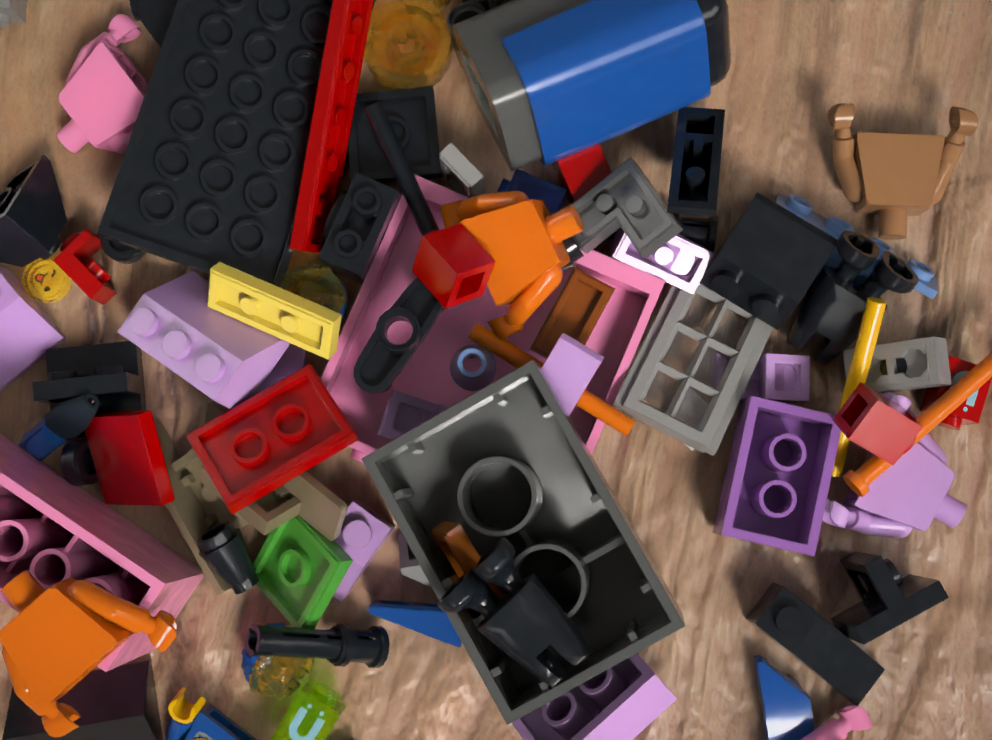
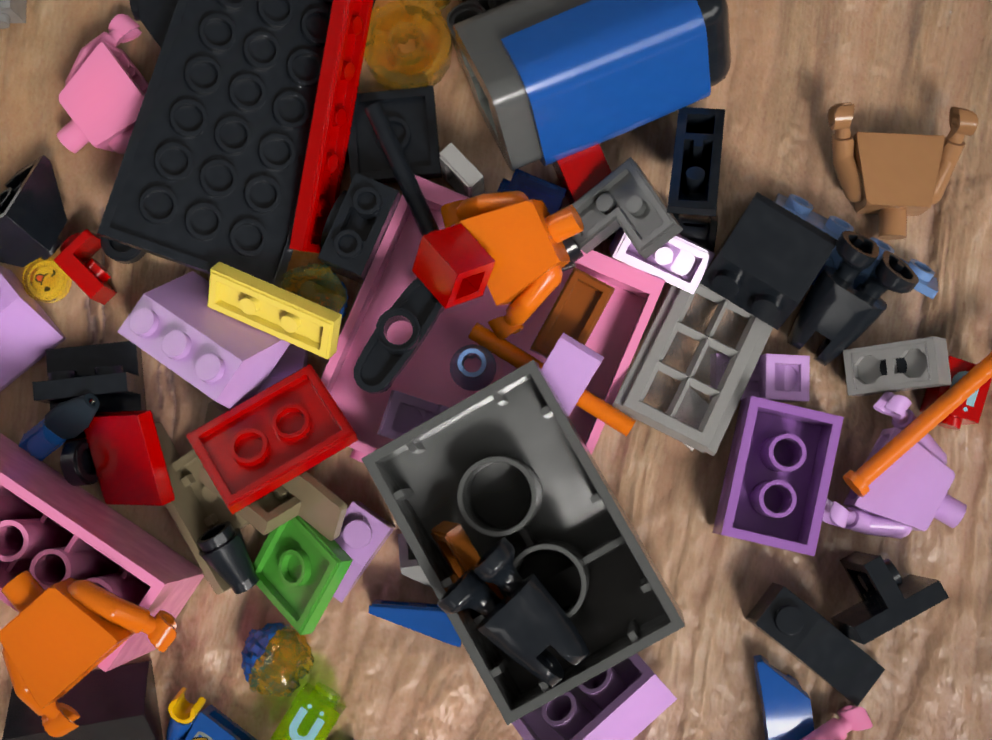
(337, 645): black pin -> none
(860, 366): yellow bar -> none
(877, 424): brick -> none

